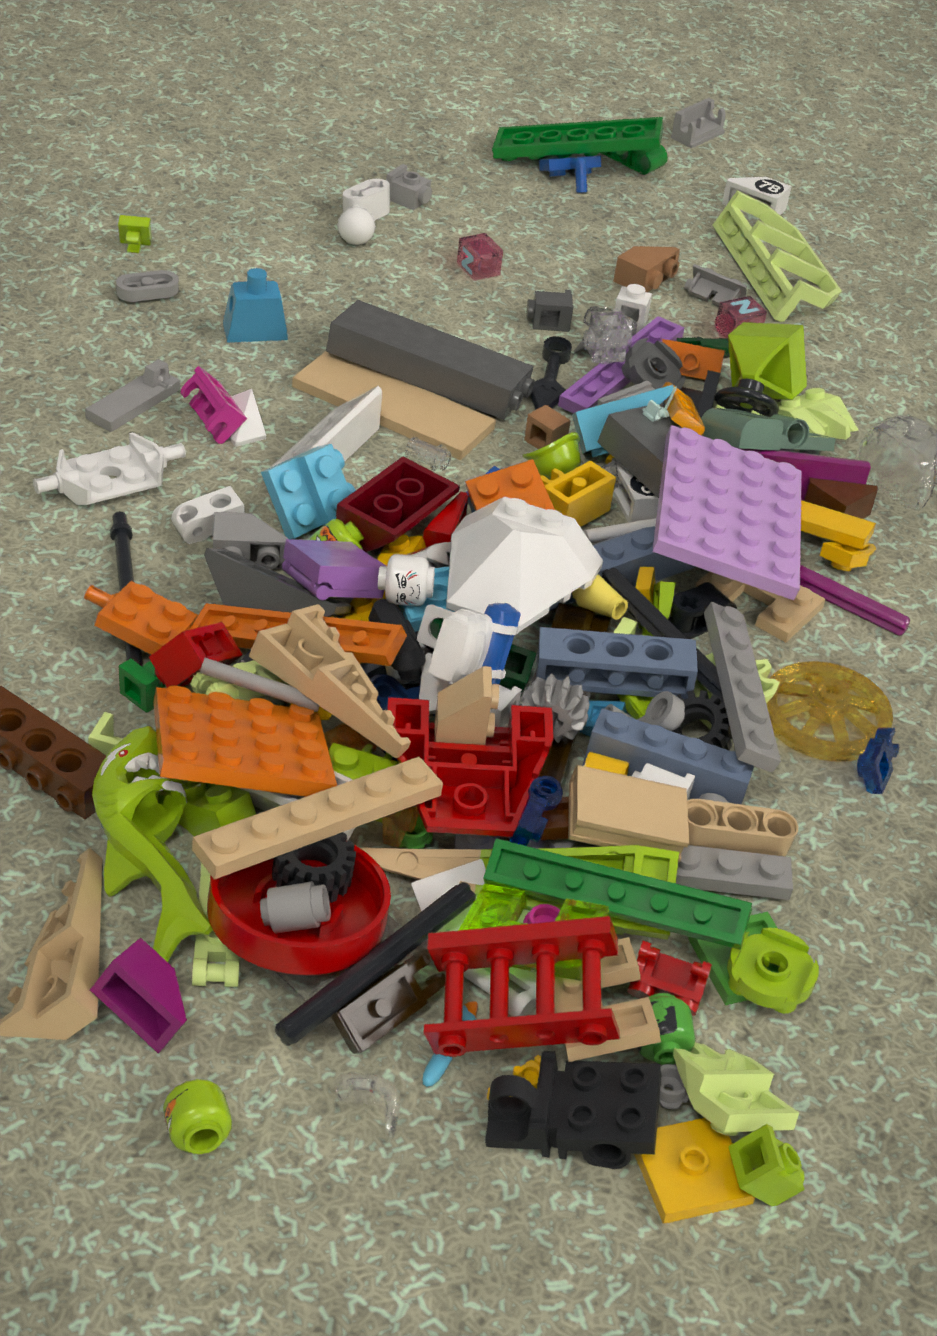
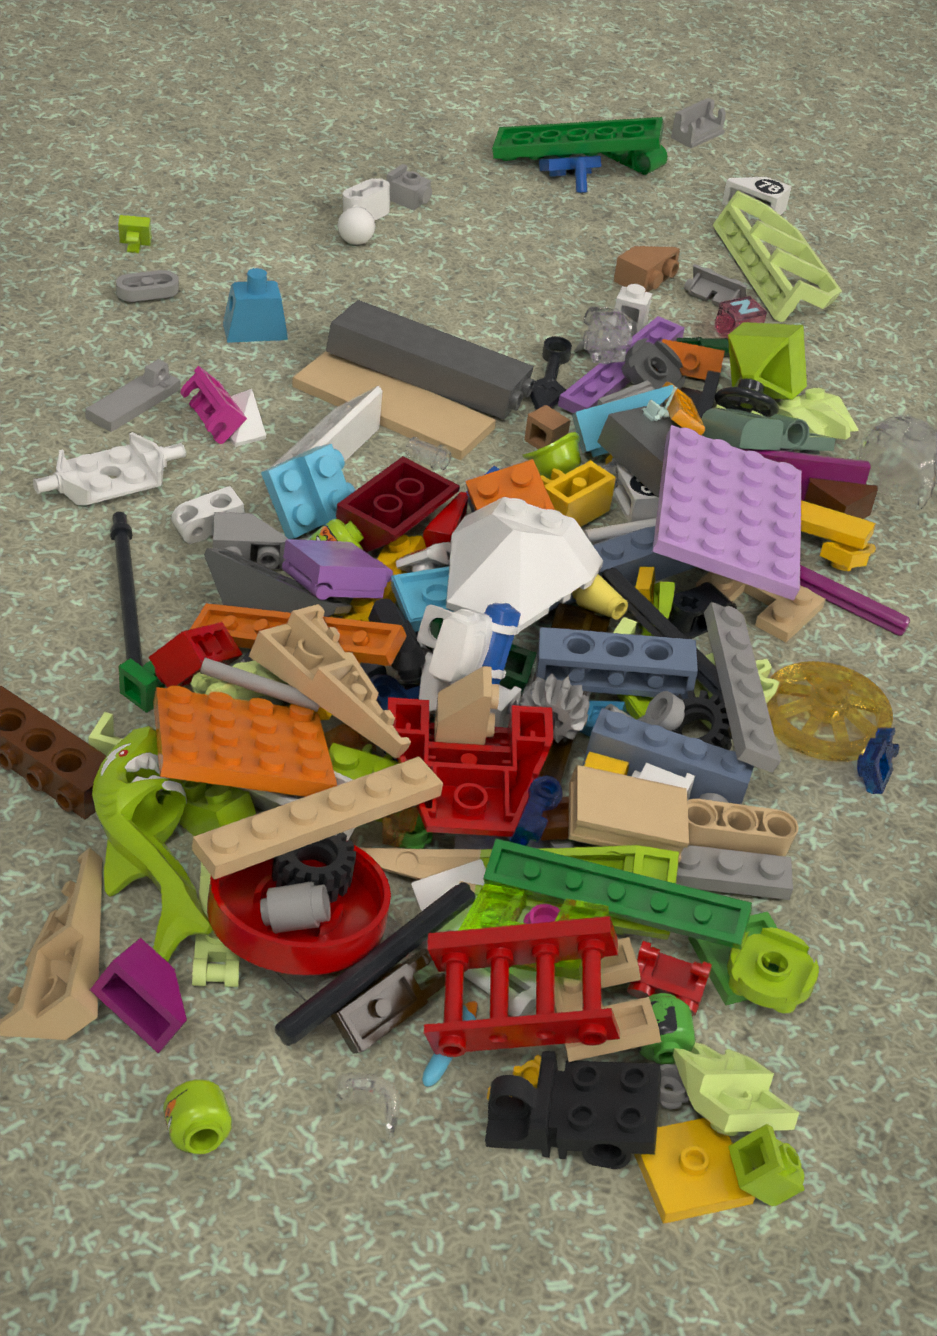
(140, 616): orange plate -> none
(407, 580): white head -> none
(479, 256): clear pink brick -> none
(551, 310): dark grey brick -> none

